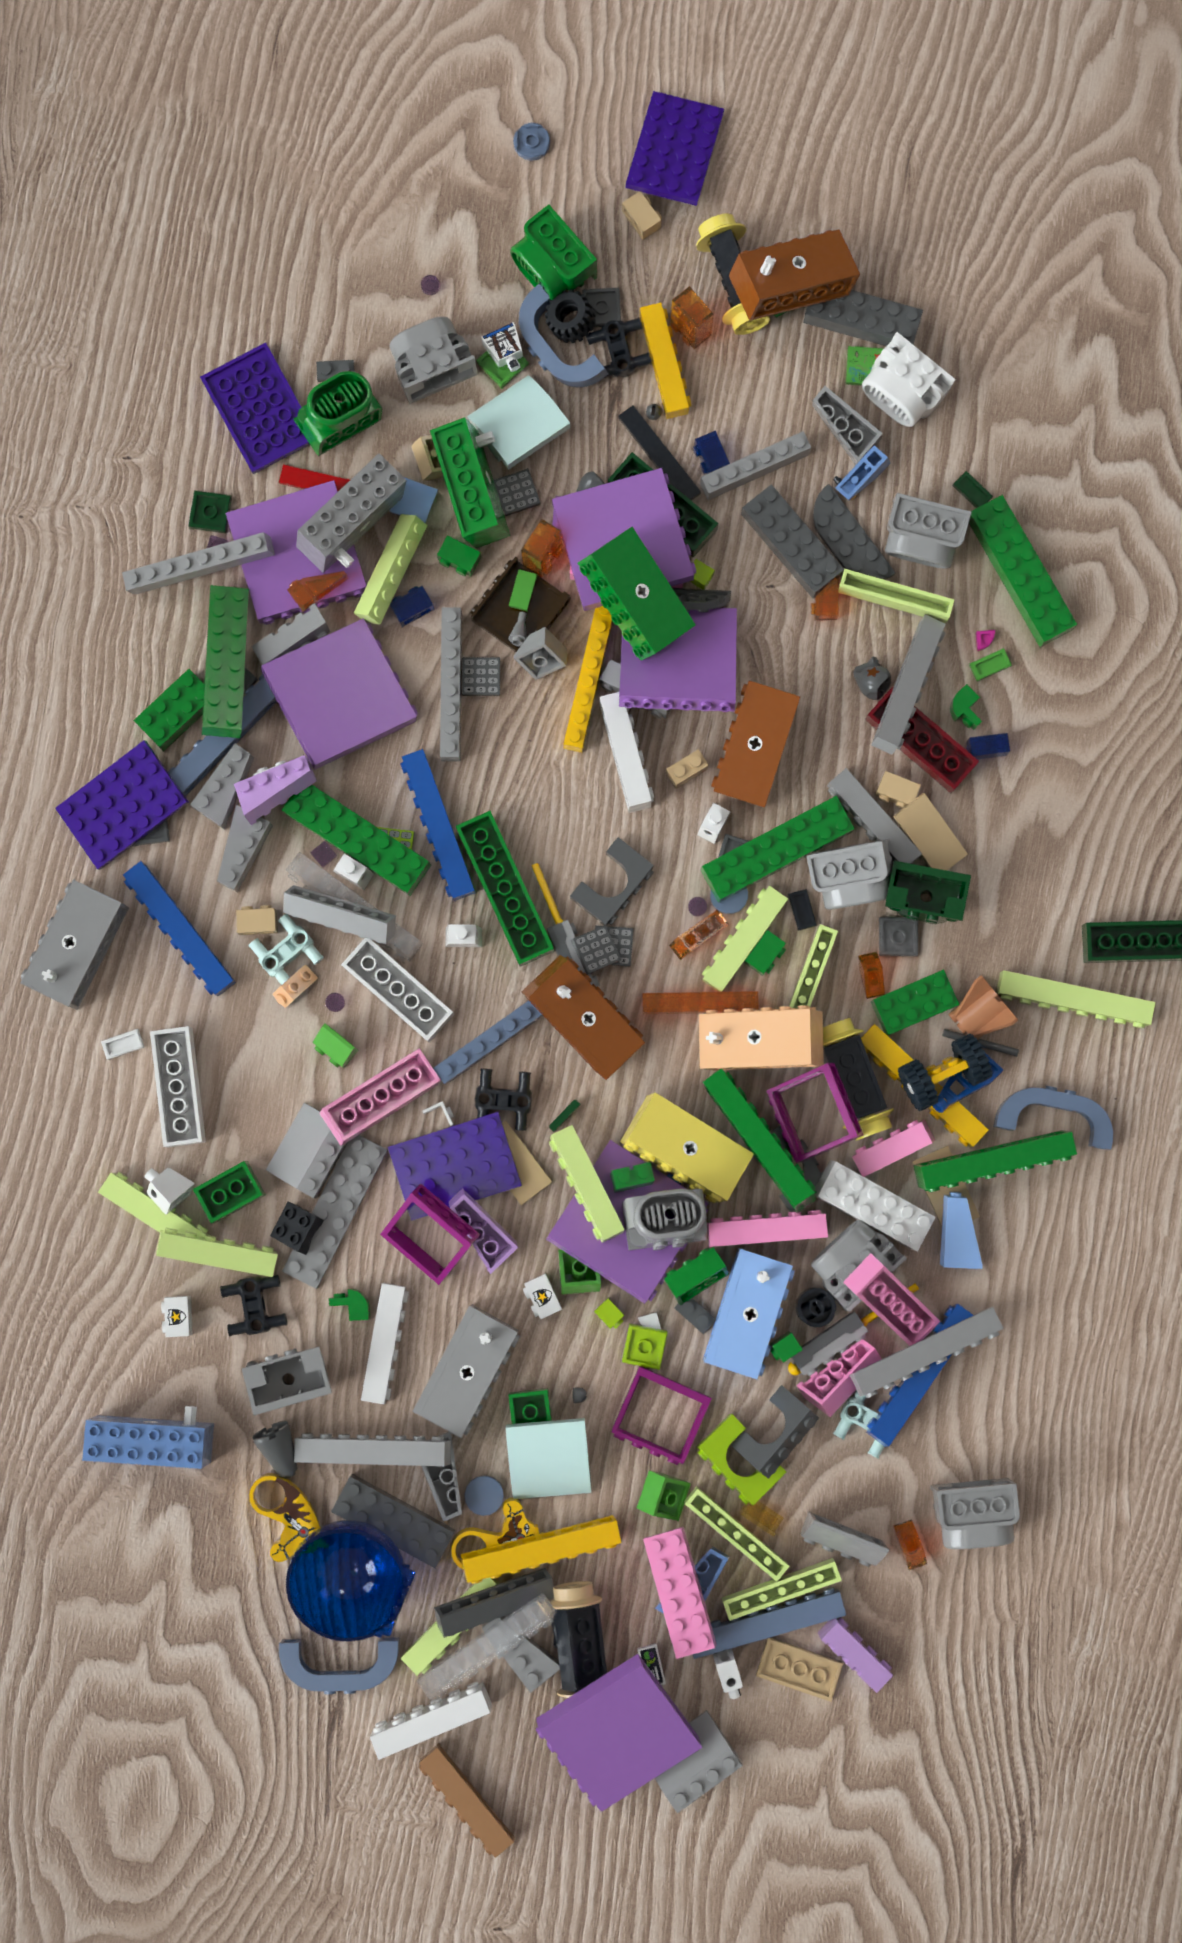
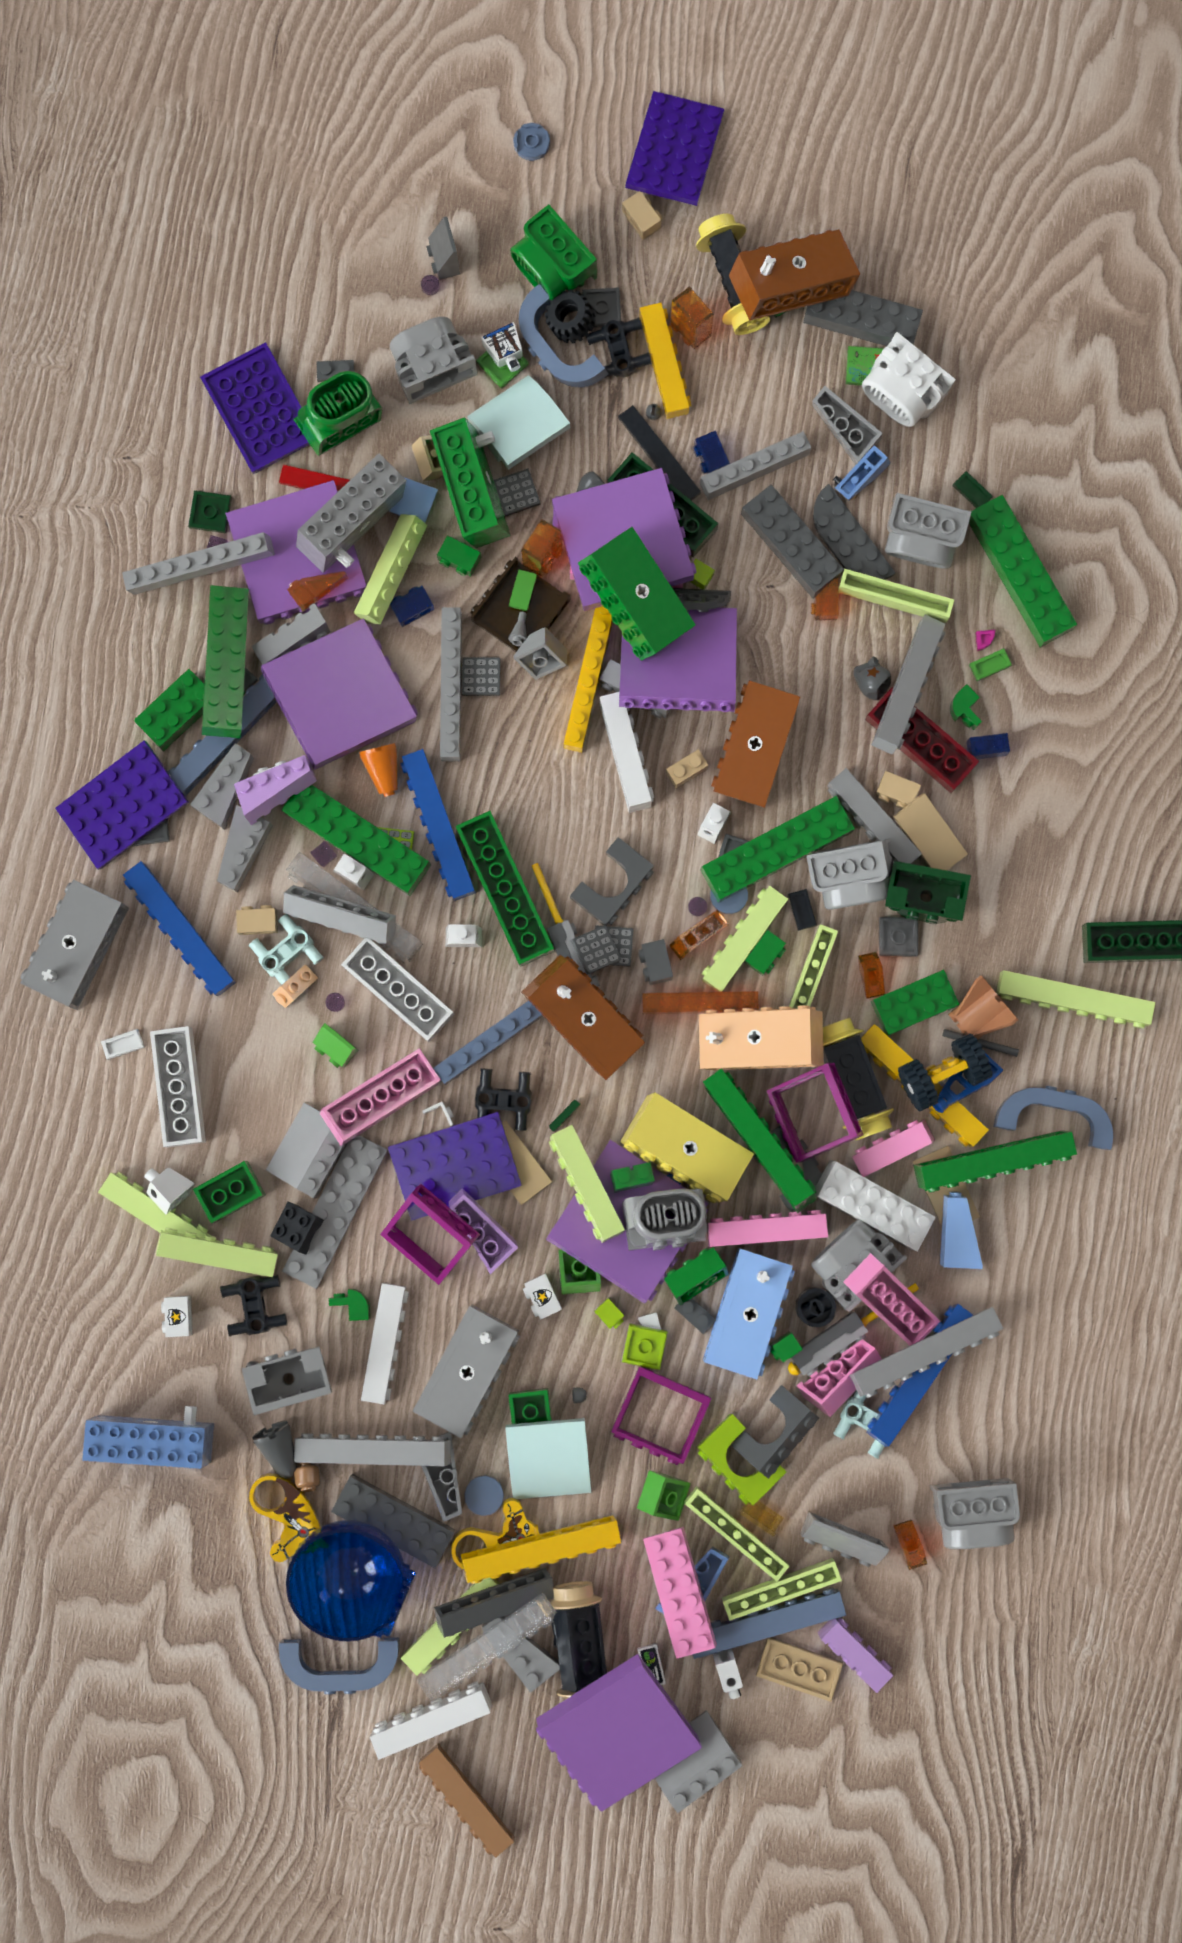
(307, 1477): none -> medium nougat head
(382, 768): none -> orange cone
(443, 251): none -> dark grey slope
(656, 962): none -> dark grey brick

